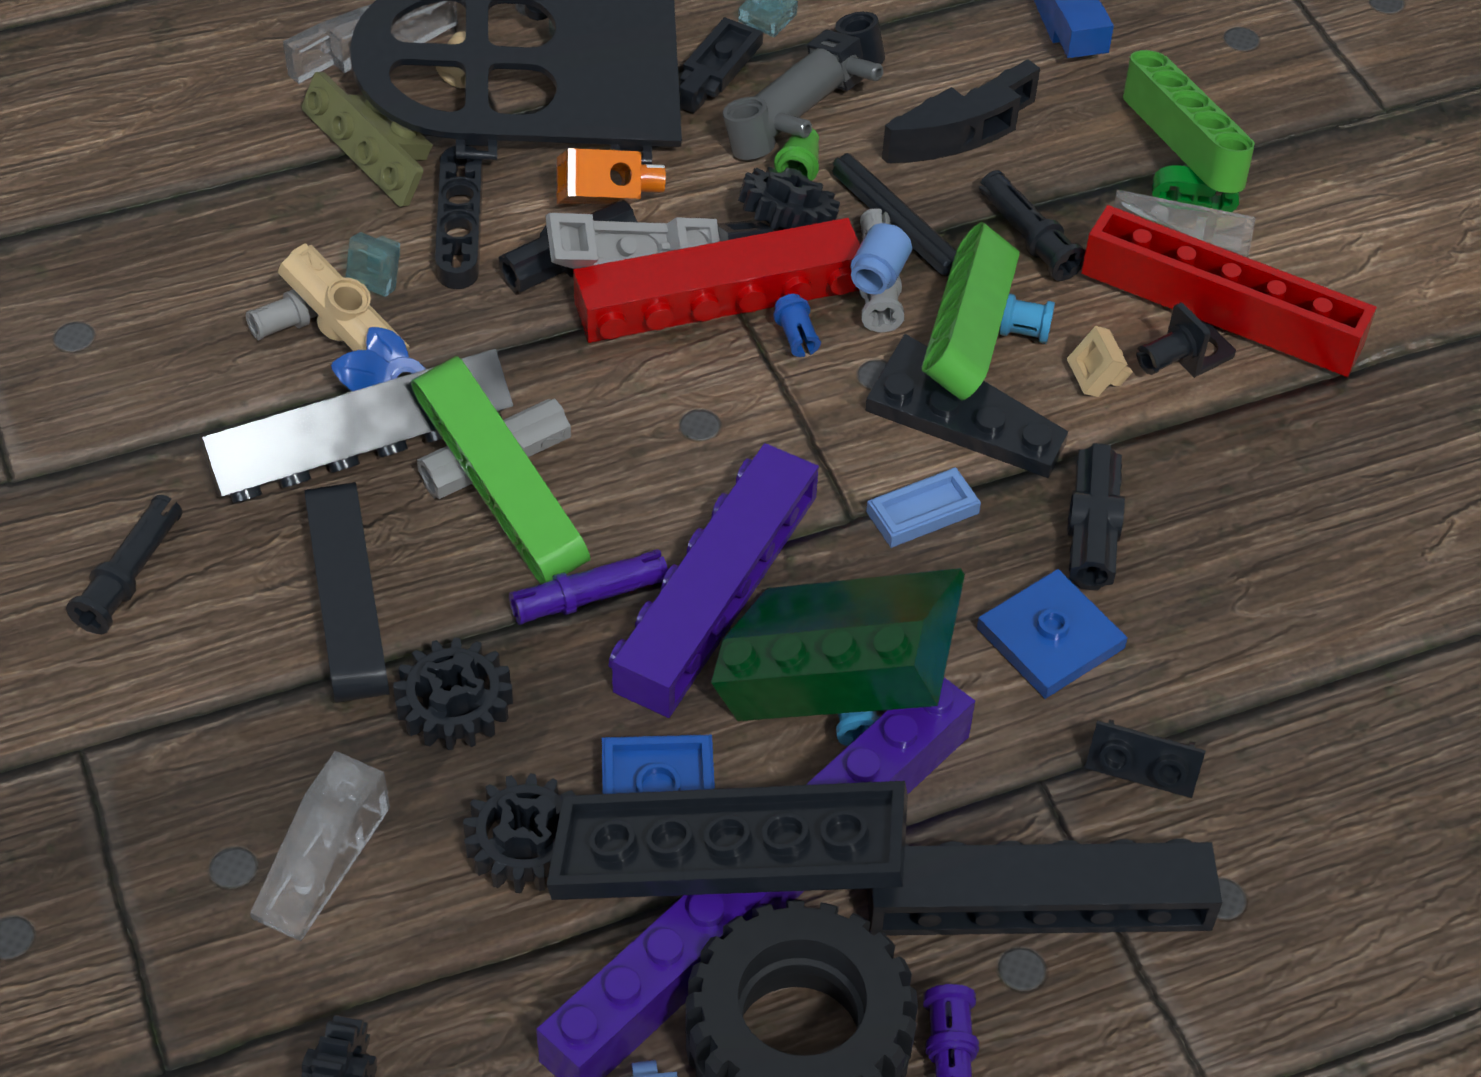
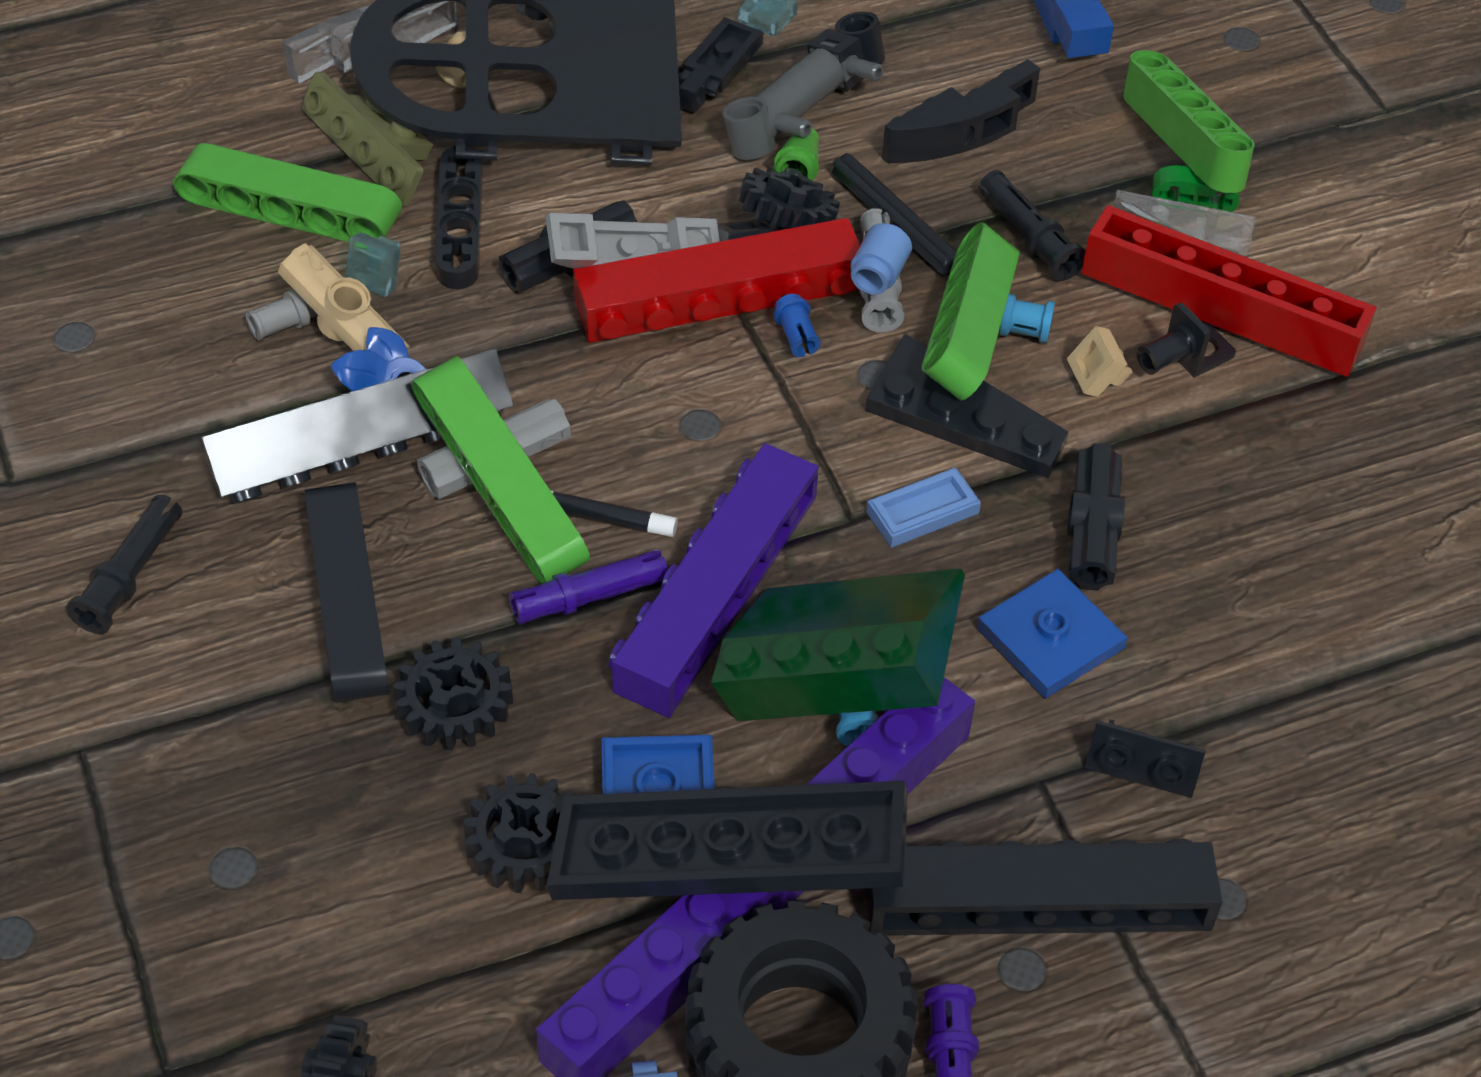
(286, 193): none -> bright green beam
(321, 844): clear slope -> none
(586, 178): orange torso -> none
(617, 515): none -> black bar

